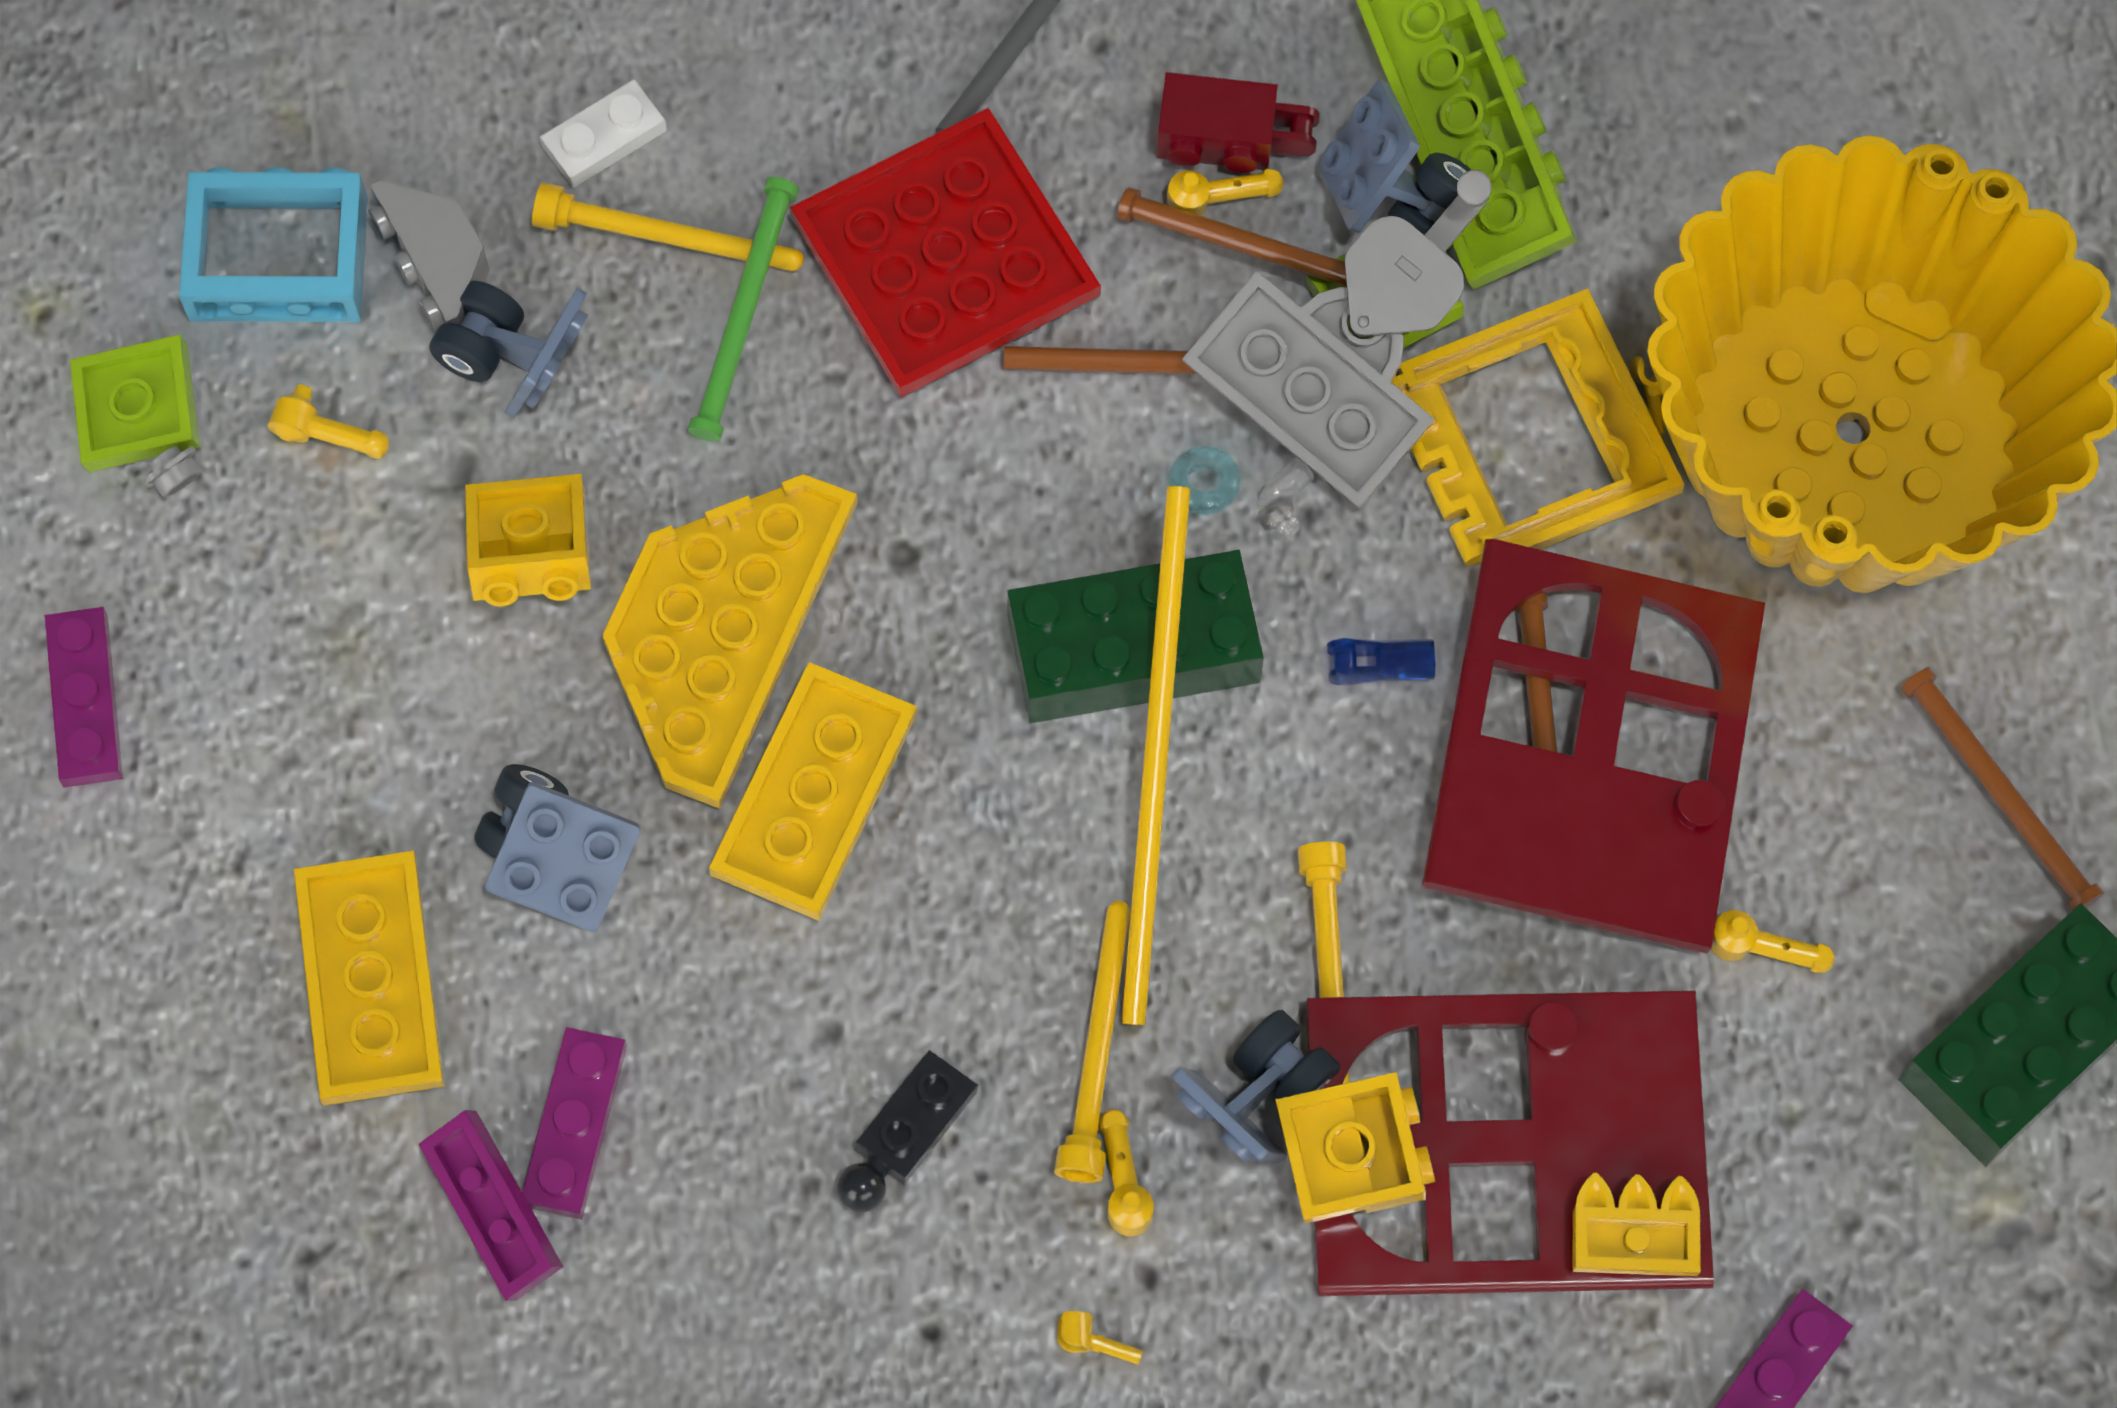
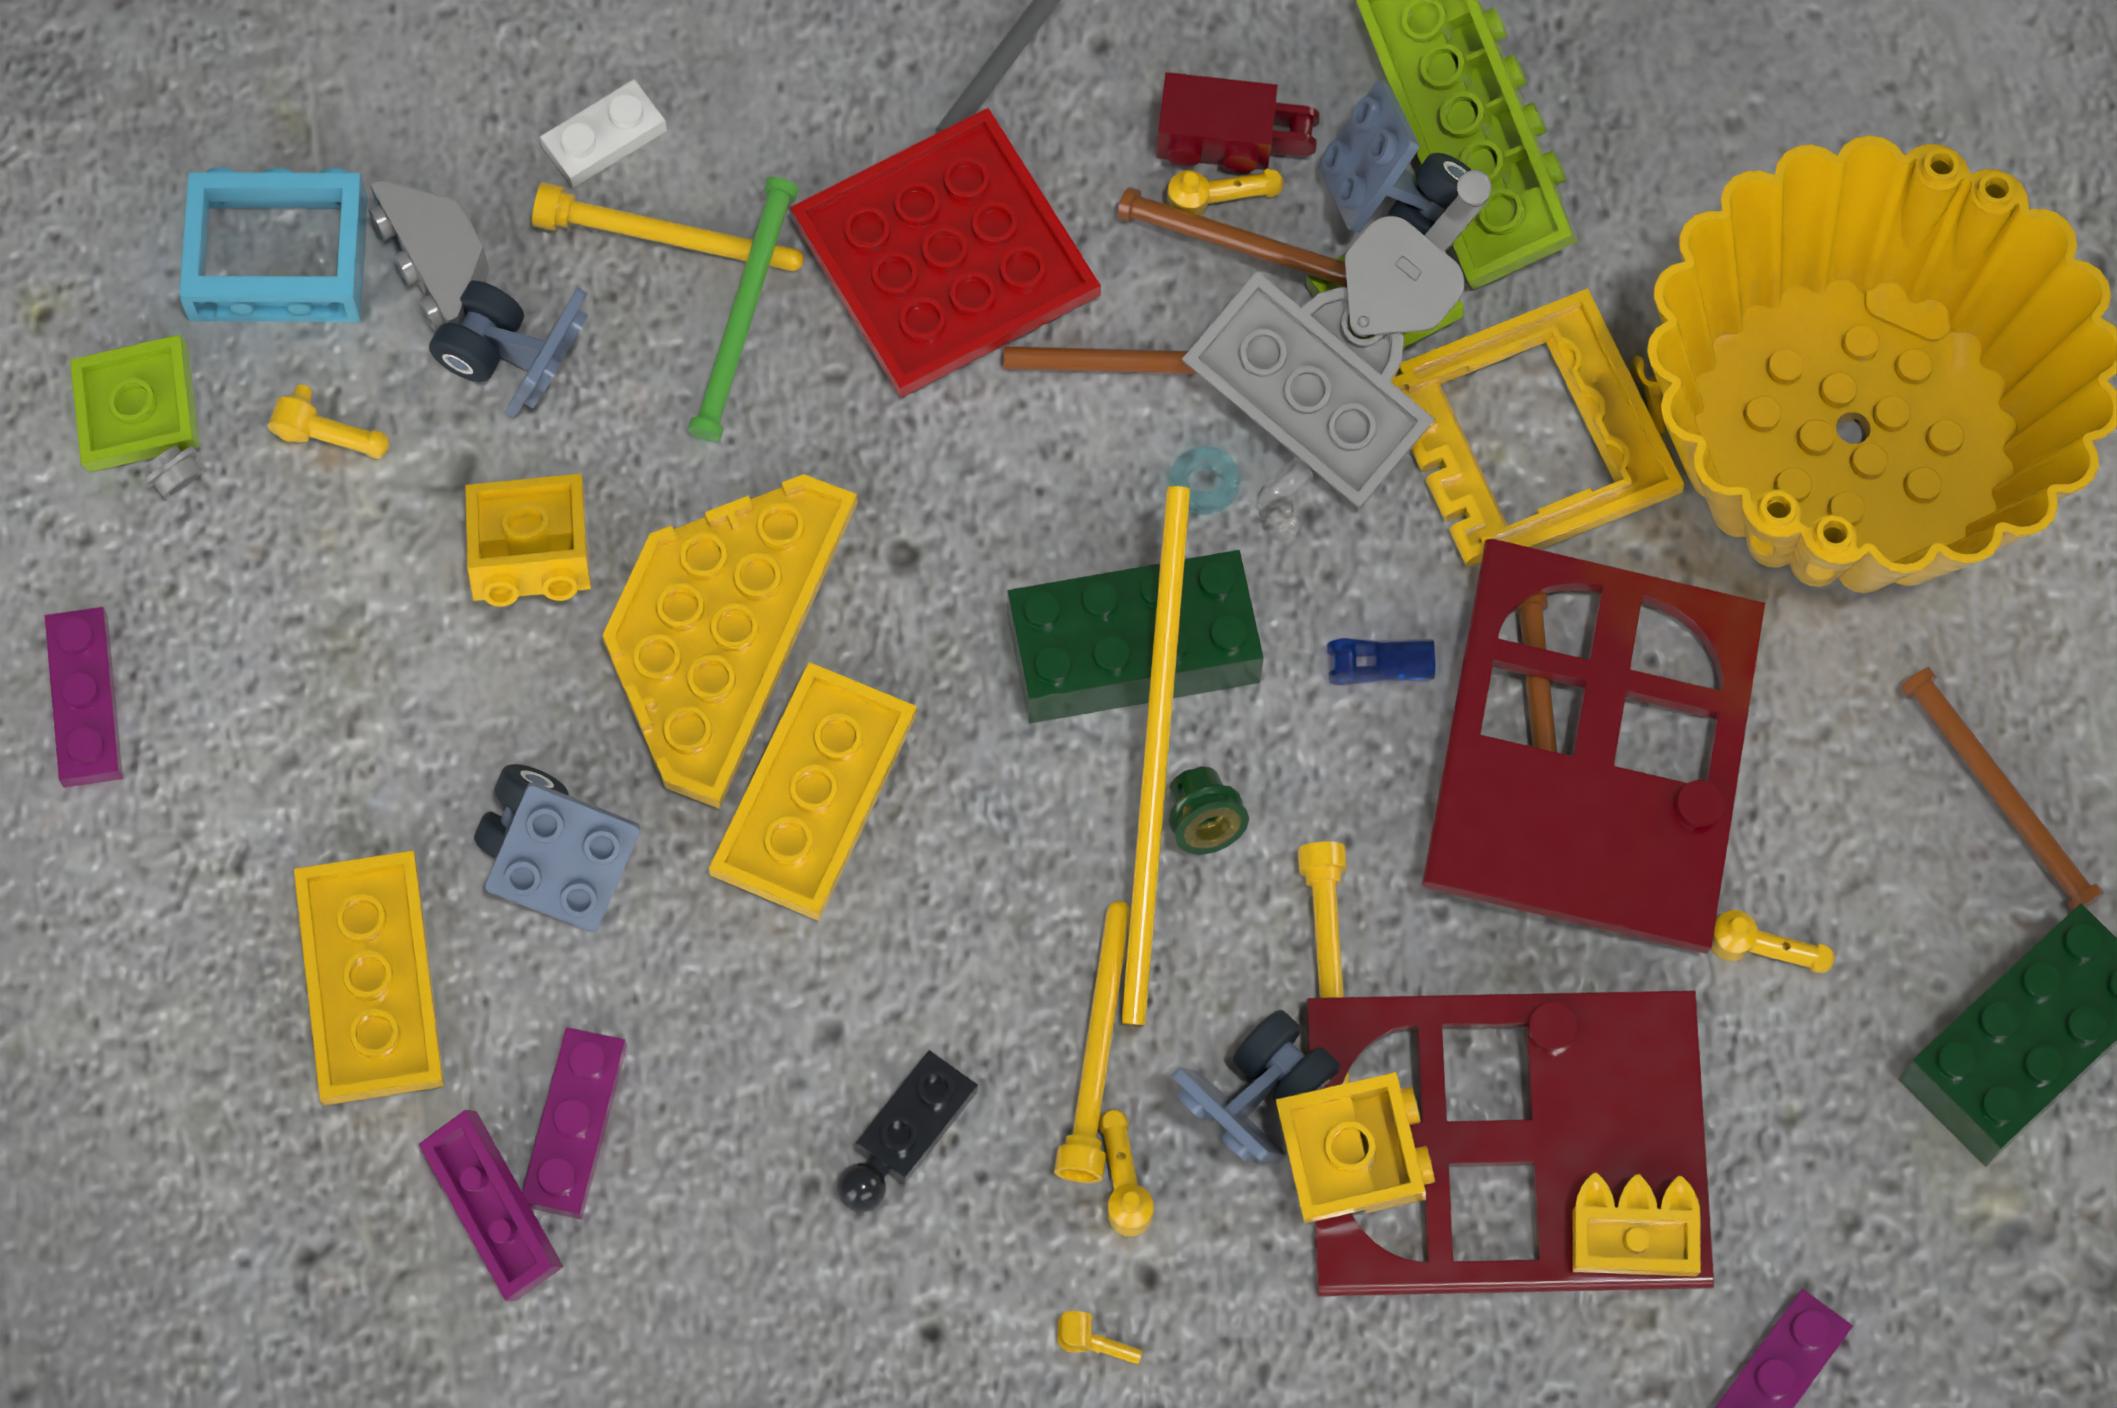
(1205, 812): none -> dark green piece

